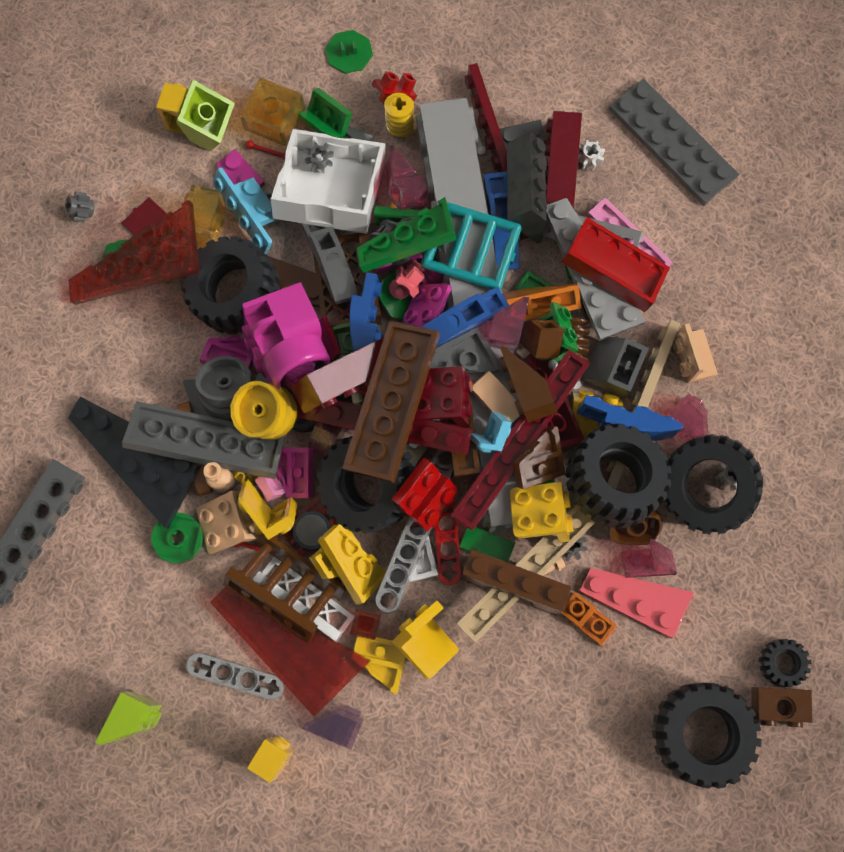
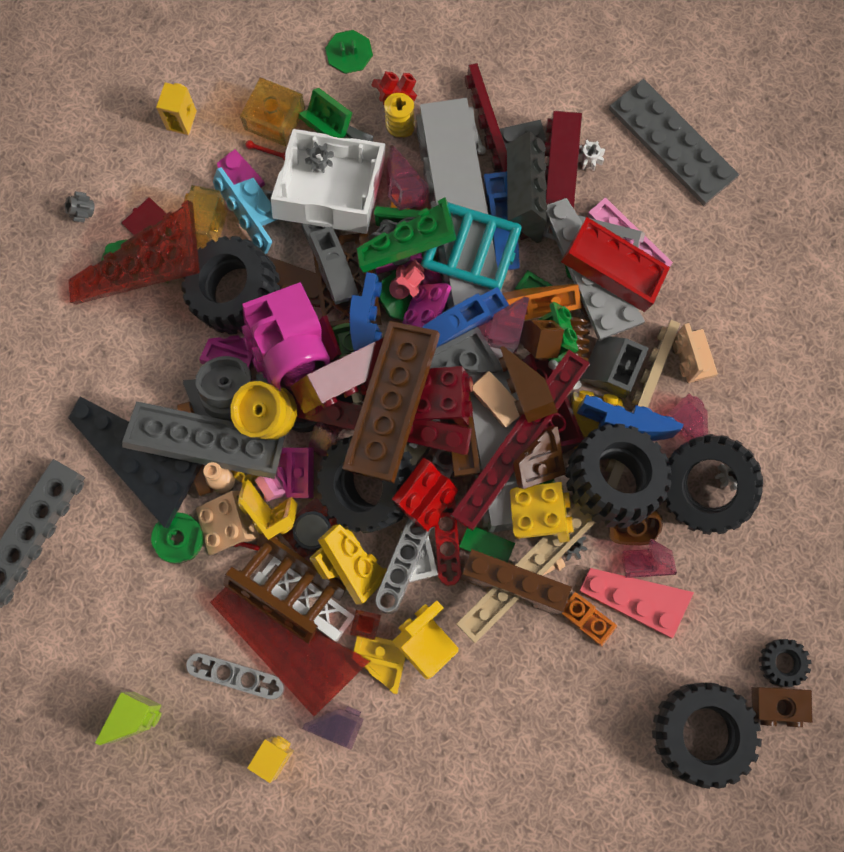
(204, 115): lime slope -> none
(495, 434): medium azure bracket -> none

